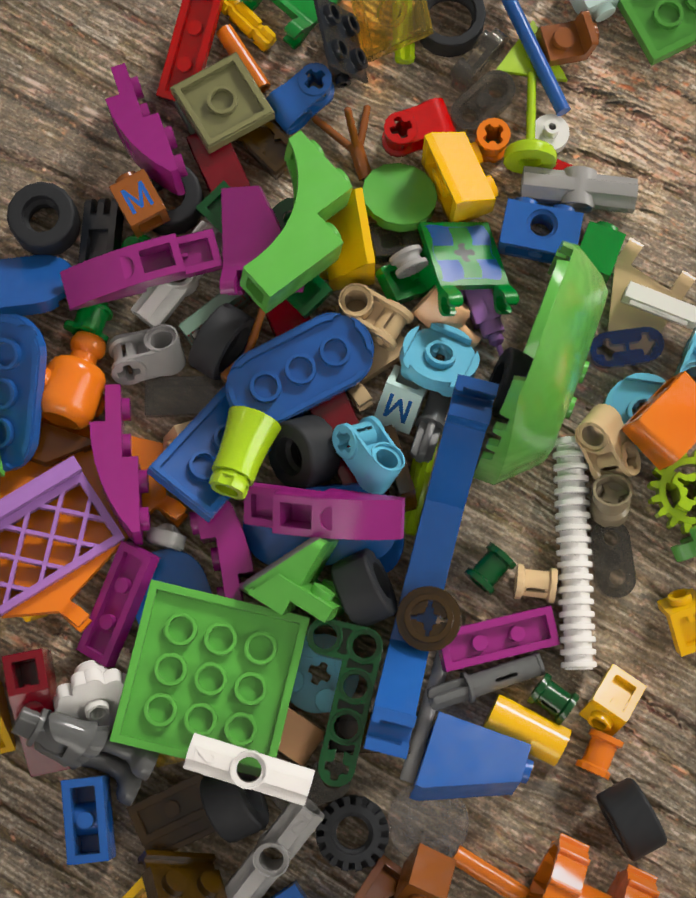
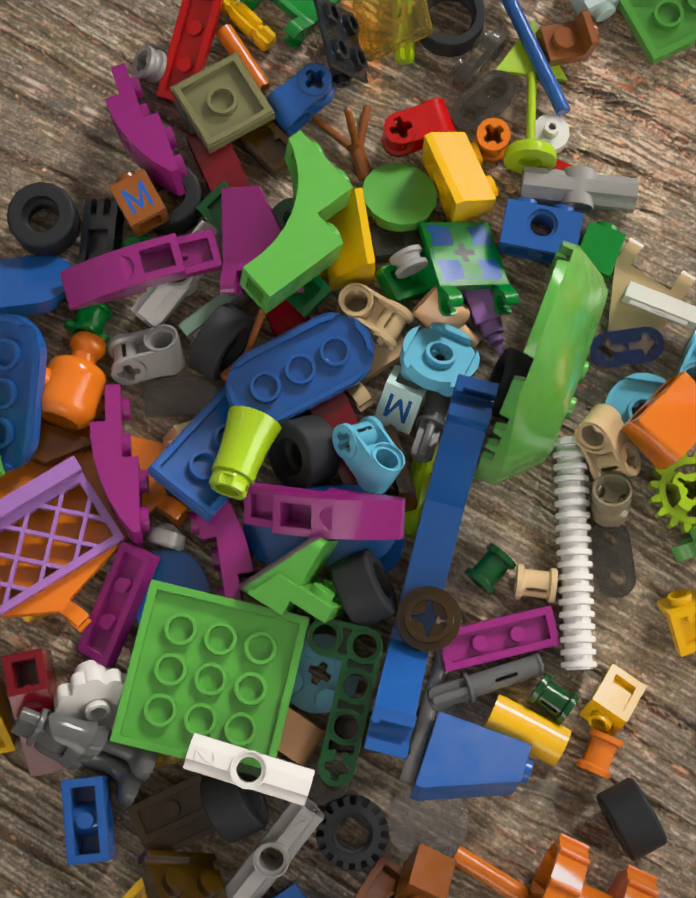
(149, 64): none -> light grey bush

